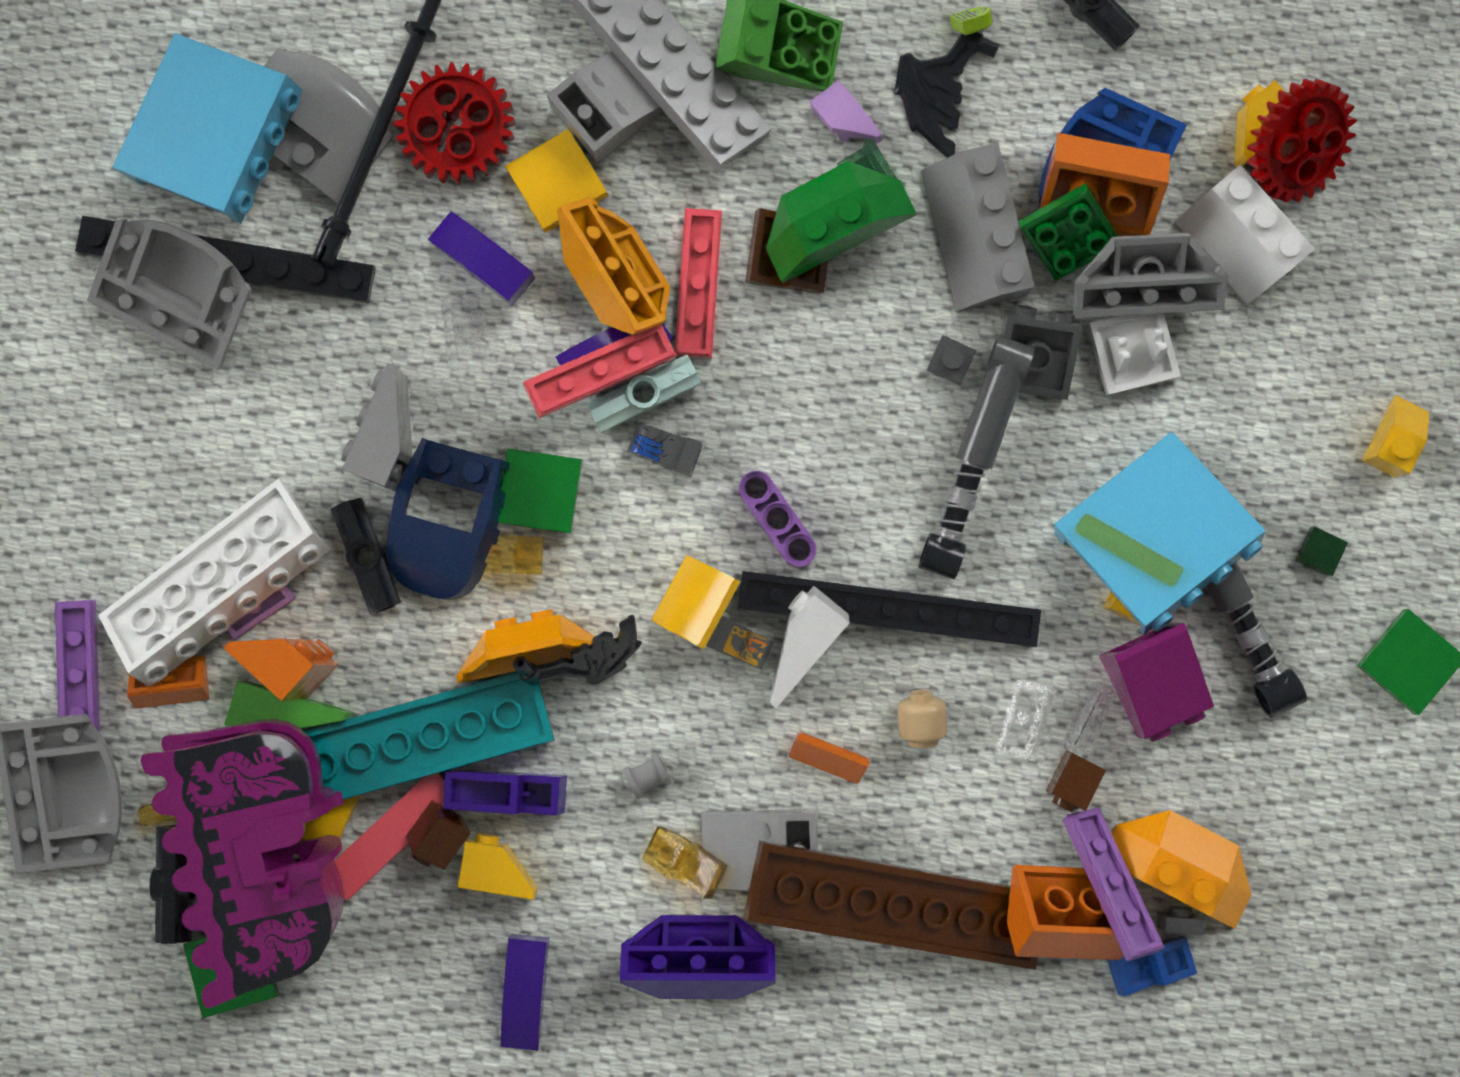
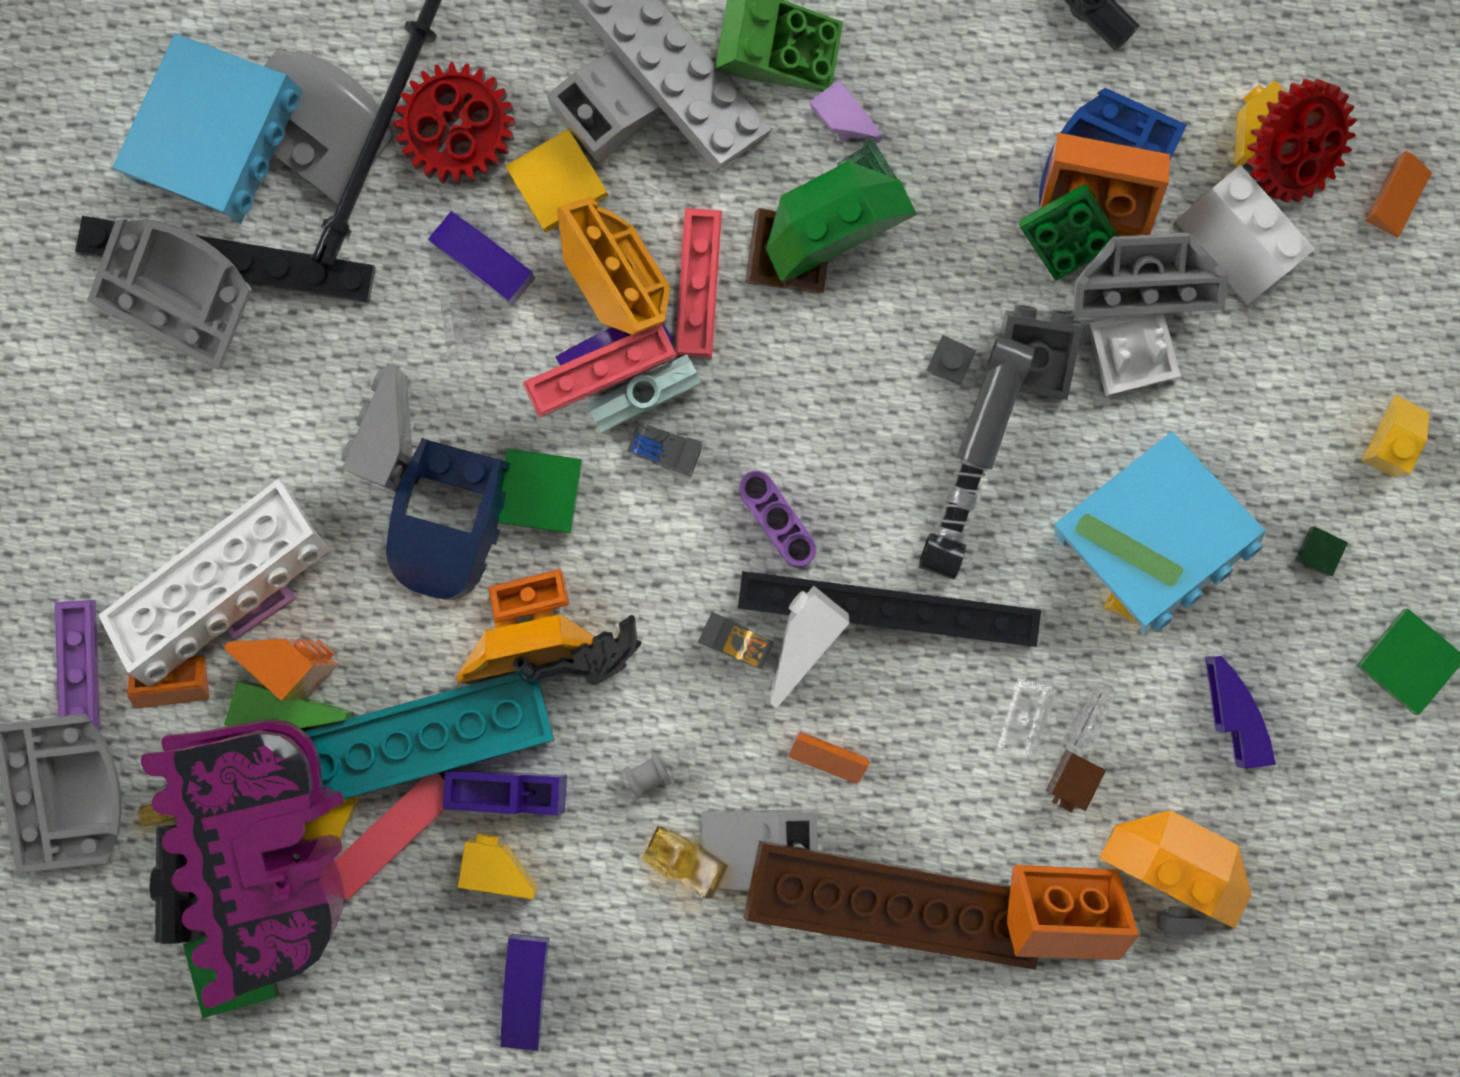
(356, 533): black piece -> none
(437, 836): reddish brown brick -> none
(516, 555): clear yellow slope -> none
(528, 595): none -> orange slope
(695, 601): yellow slope -> none
(698, 958): dark purple wedge -> none
(922, 719): tan head -> none
(931, 90): black animal -> none
(971, 20): lime tile -> none
(977, 228): light grey slope -> none
(1113, 884): medium lavender tile -> none
(1159, 681): magenta slope -> none
(1161, 968): blue slope -> none
(1238, 713): none -> dark purple slope
(1275, 687): piece -> none
(1399, 194): none -> orange slope

